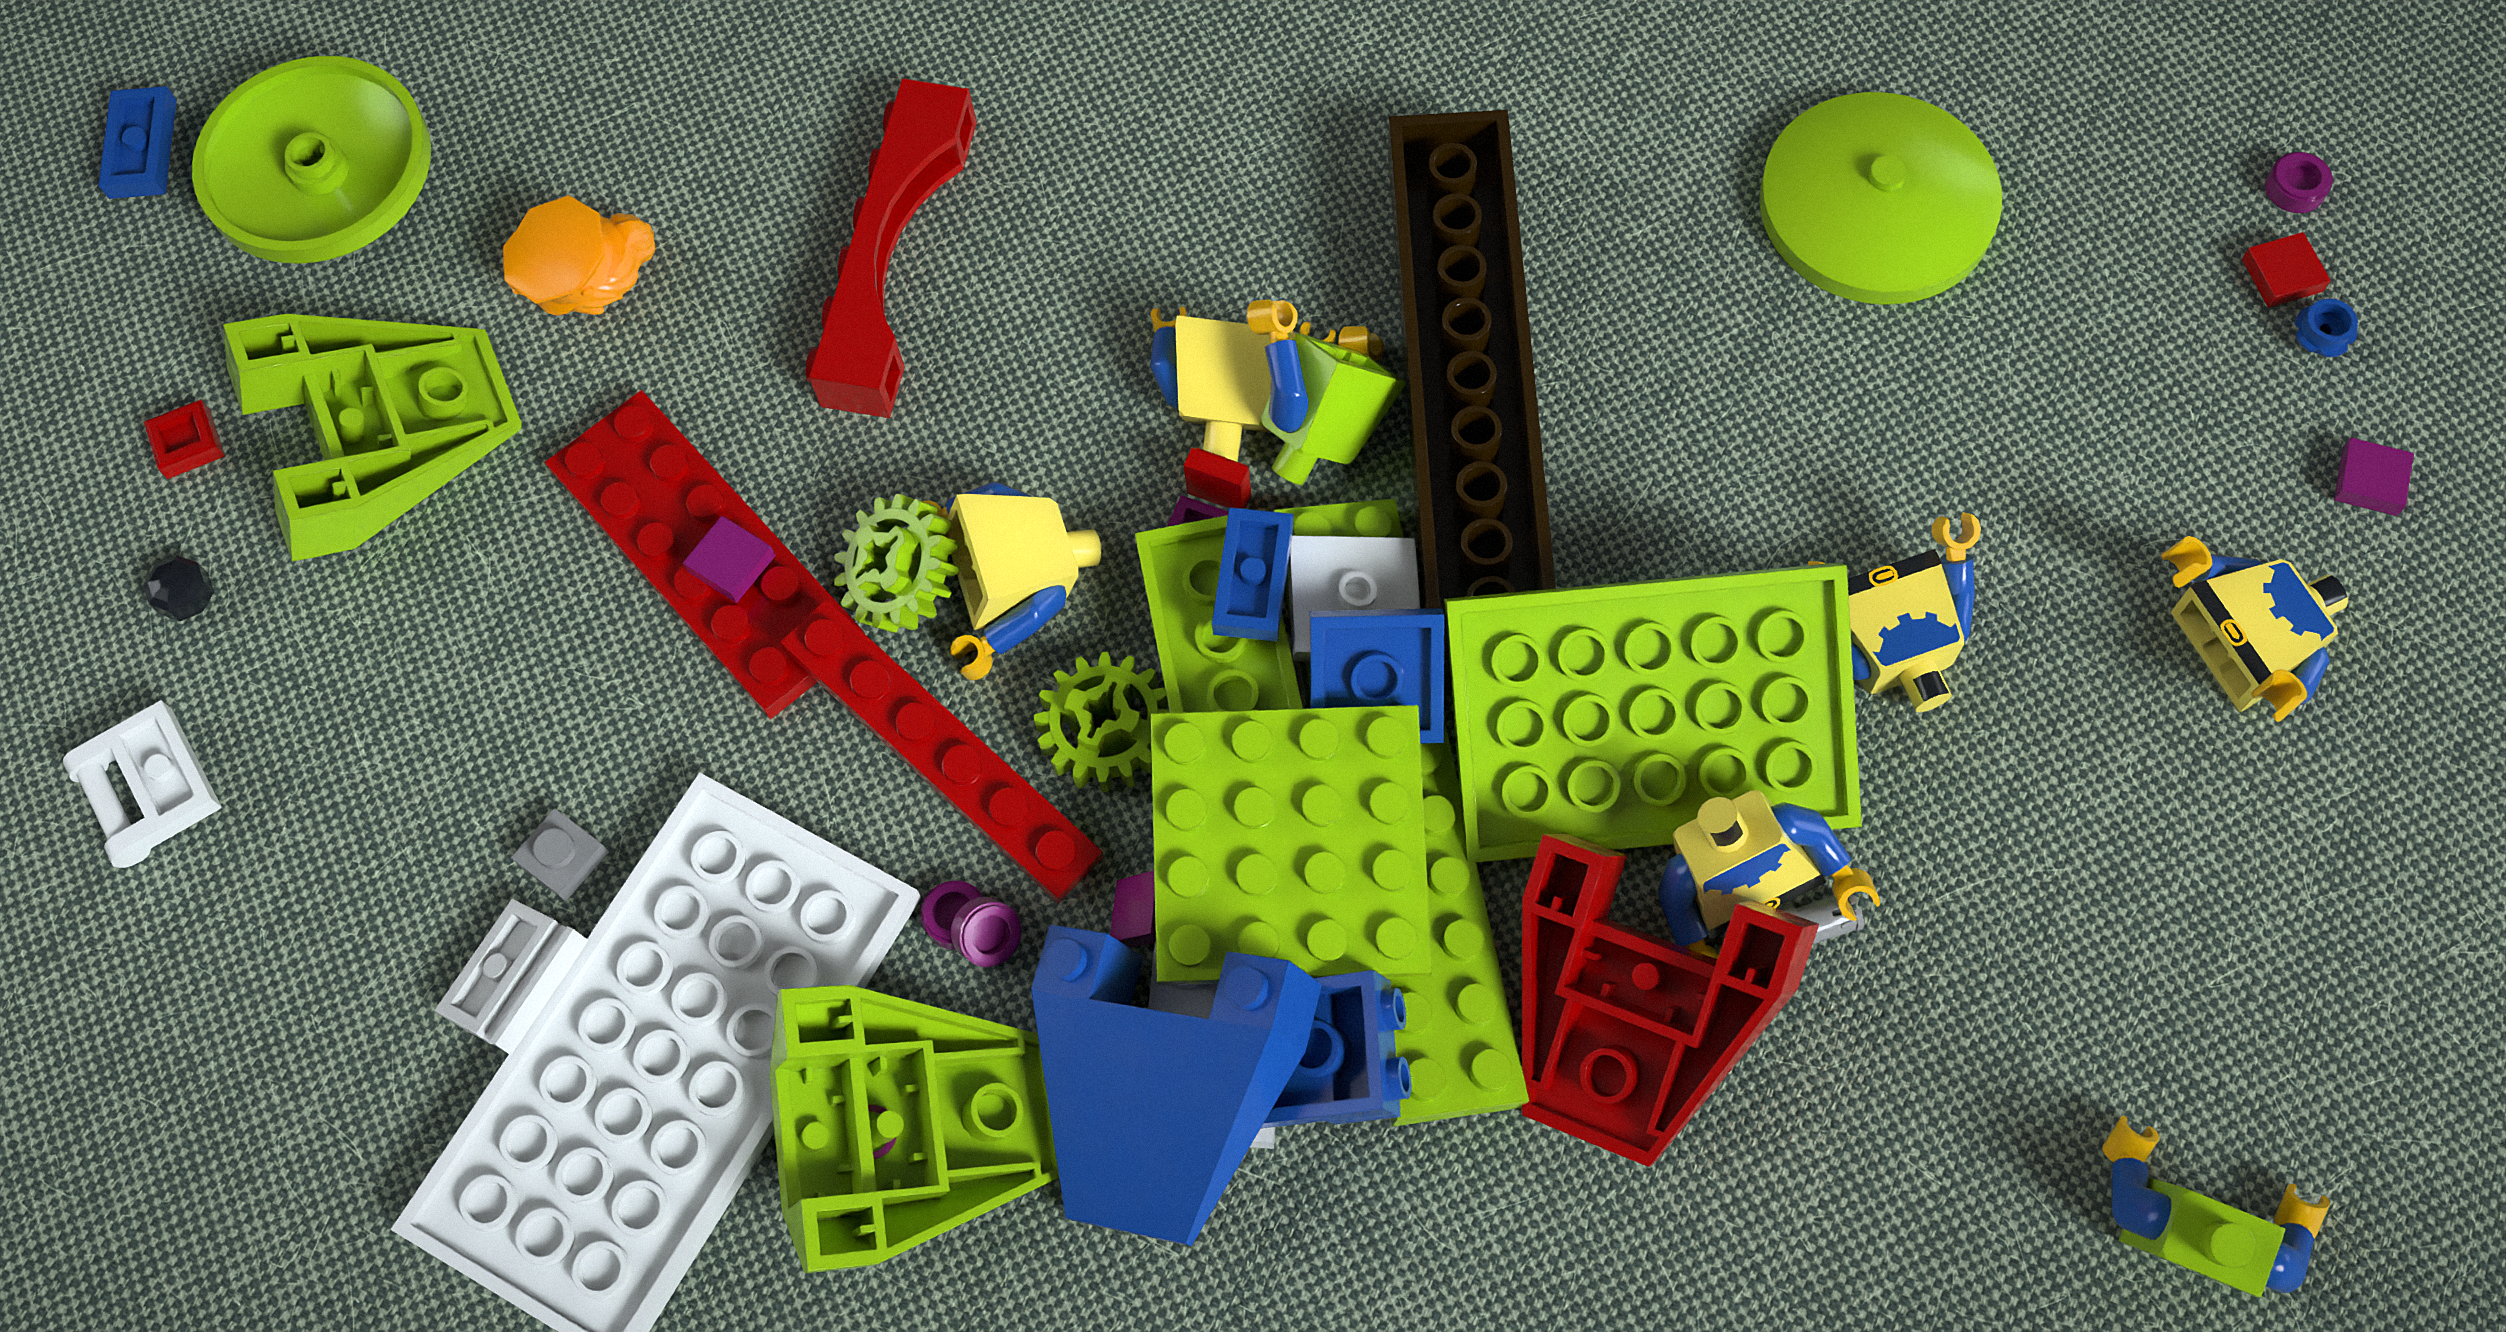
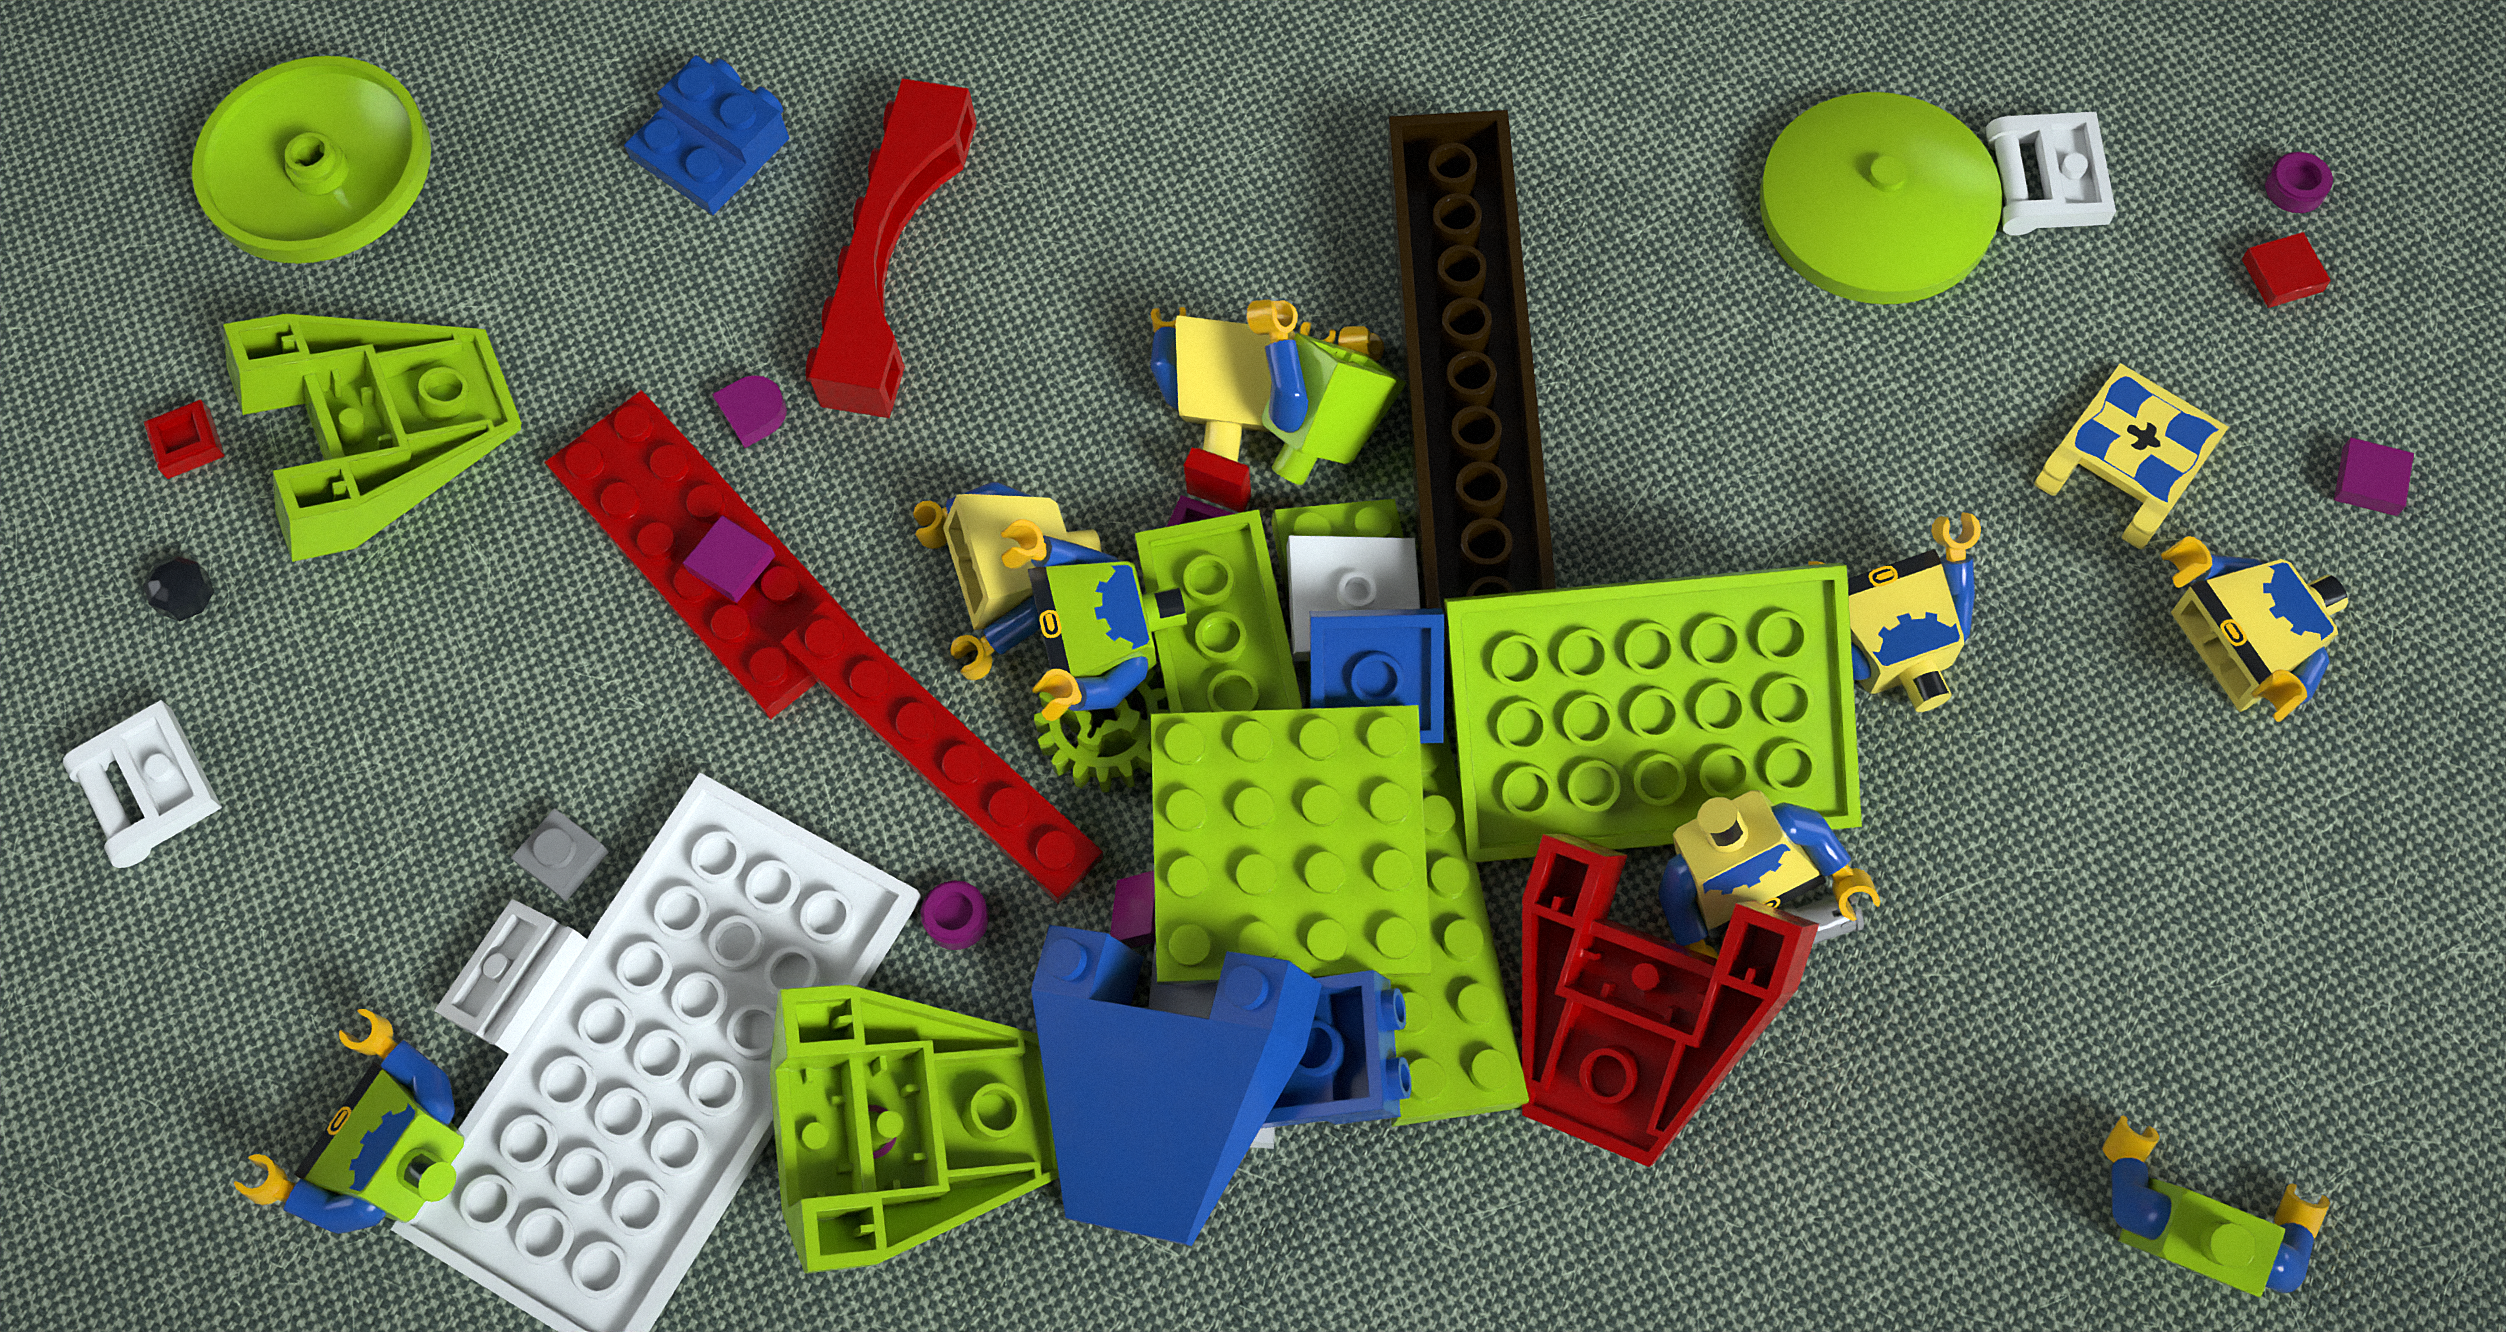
(137, 142): blue plate -> none
(381, 1150): none -> torso
(574, 257): light orange piece -> none
(709, 133): none -> blue plate
(752, 408): none -> magenta tile
(896, 563): lime gear -> none
(986, 931): magenta tile -> none
(1090, 620): none -> torso
(1253, 574): blue plate -> none
(2069, 167): none -> white plate
(2138, 442): none -> light yellow flag
(2331, 316): blue plate -> none

